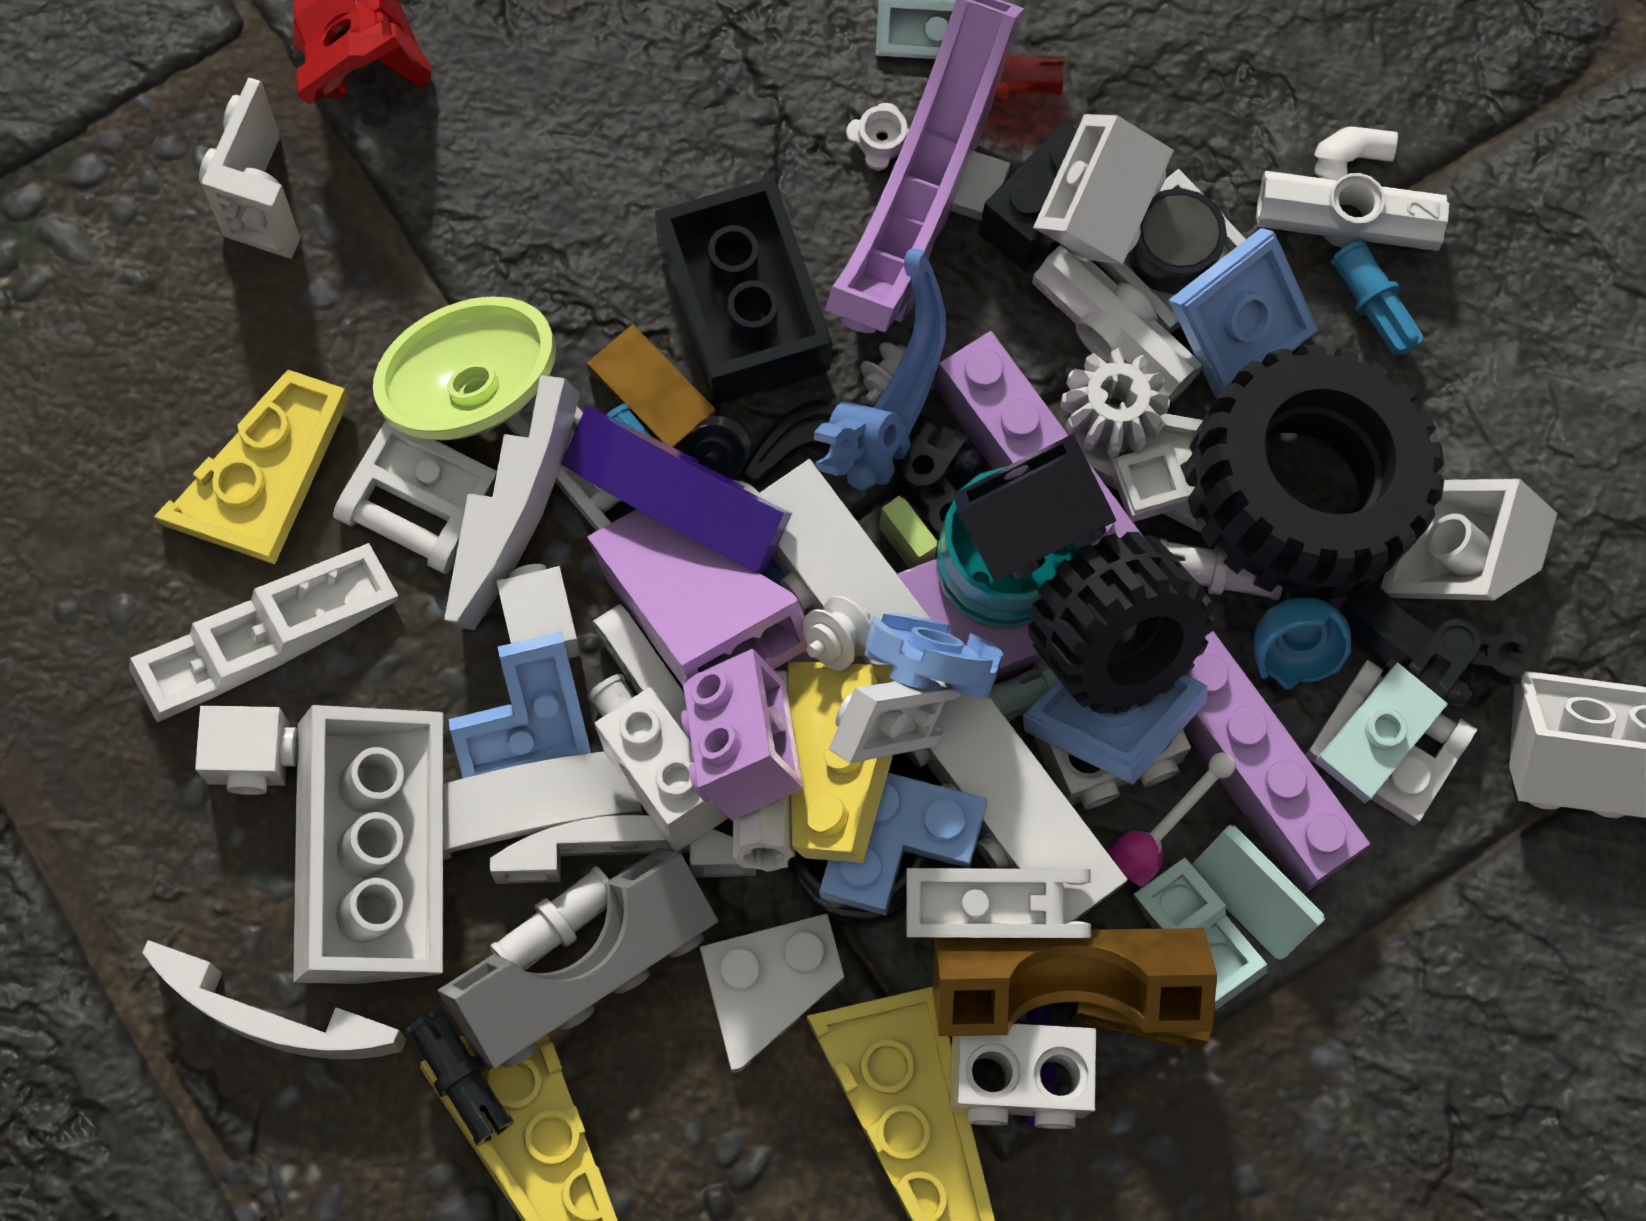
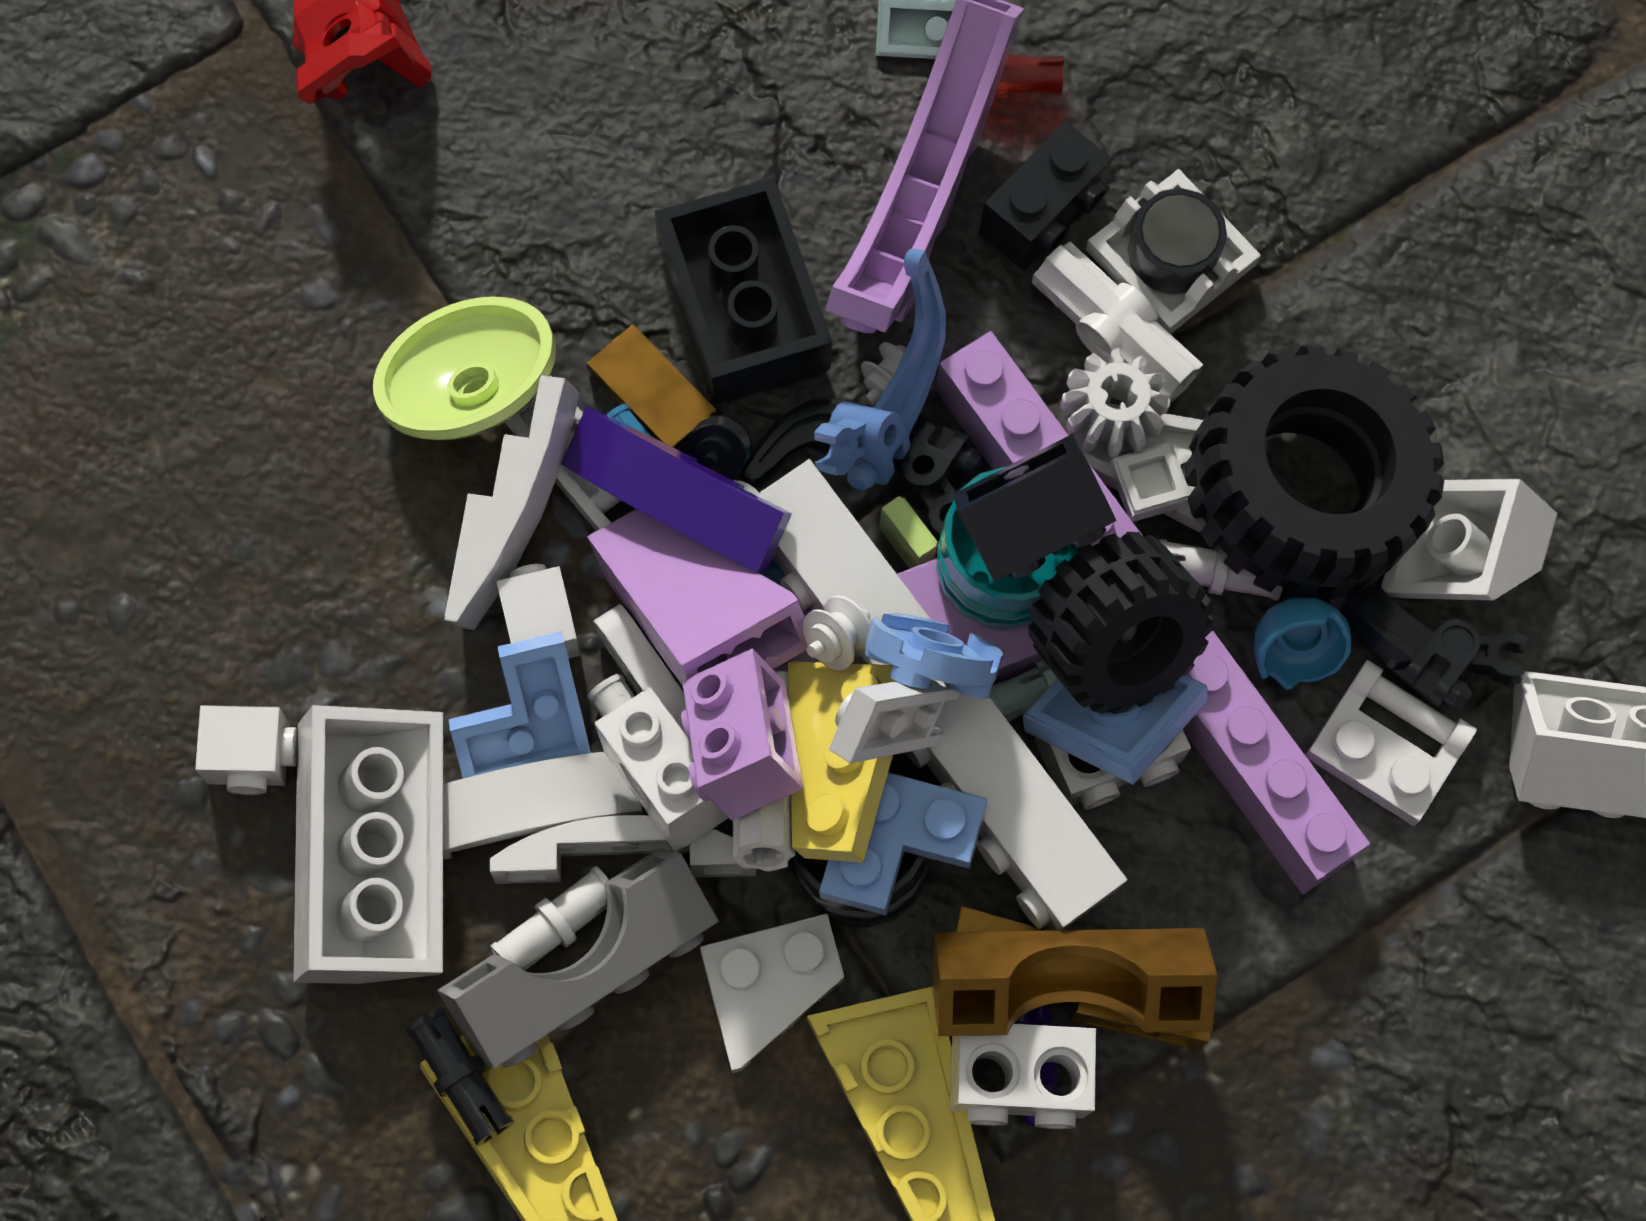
(241, 194): white bracket -> none
(263, 632): white slope -> none
(264, 473): light yellow wing -> none
(345, 1038): white slope -> none
(423, 475): white plate -> none
(879, 119): white plate -> none
(979, 181): white tile -> none
(991, 903): white hinge -> none
(1104, 188): white brick -> none
(1141, 852): hinge -> none
(1186, 901): light aqua slope -> none
(1243, 309): light blue plate -> none
(1257, 893): light aqua slope -> none
(1351, 144): white arm -> none
(1377, 298): dark azure axle -> none
(1381, 732): light aqua plate -> none
(1389, 213): white piece -> none

